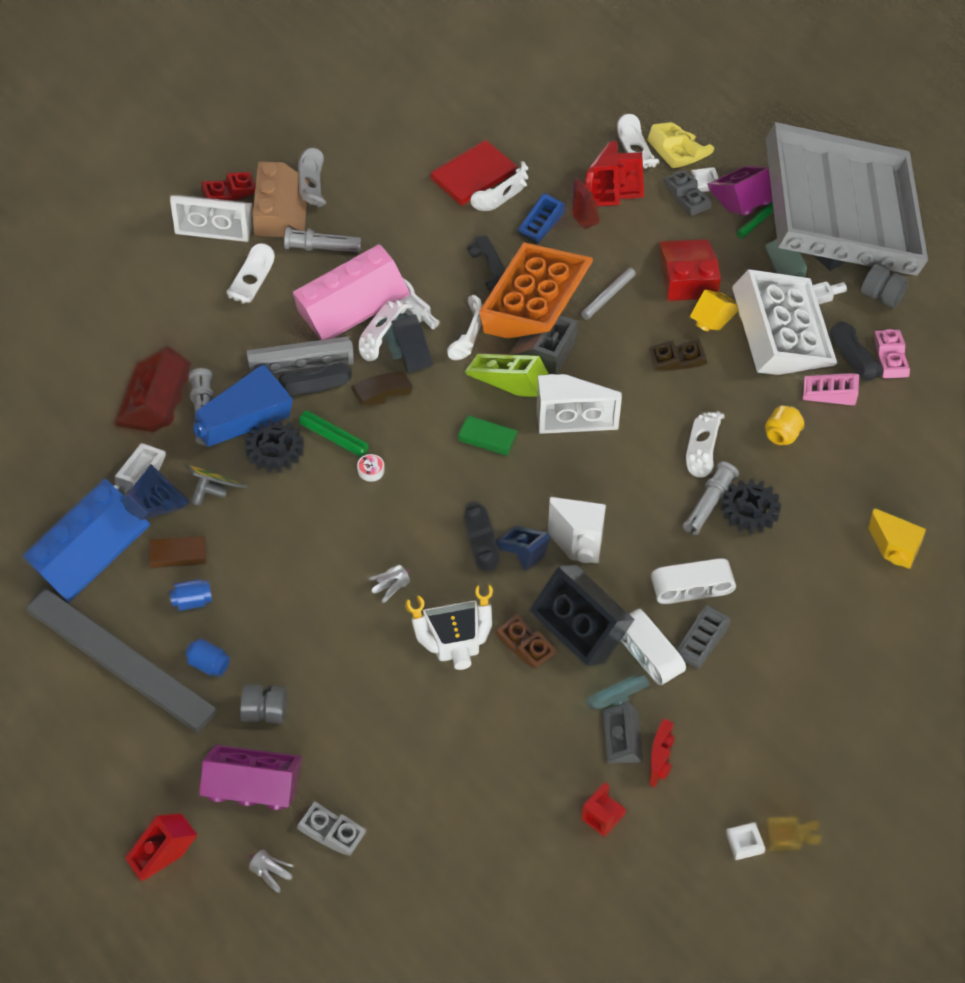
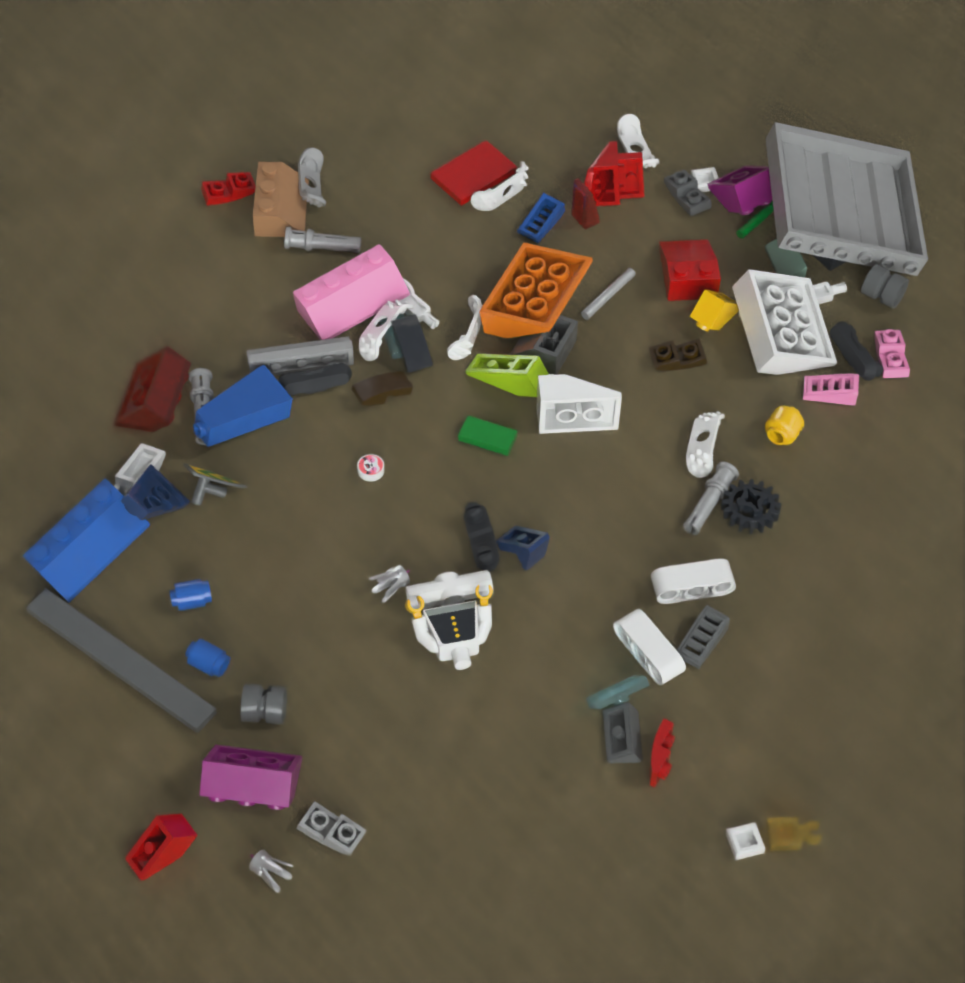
(177, 551): reddish brown tile -> none
(212, 217): white slope -> none
(257, 264): white piece -> none
(274, 446): black gear -> none
(334, 433): green axle -> none
(449, 589): none -> white piece
(483, 246): black piece -> none
(524, 643): reddish brown slope -> none
(577, 528): white slope -> none
(581, 615): black brick -> none
(602, 811): red panel -> none
(676, 145): light yellow slope -> none
(896, 538): yellow slope -> none

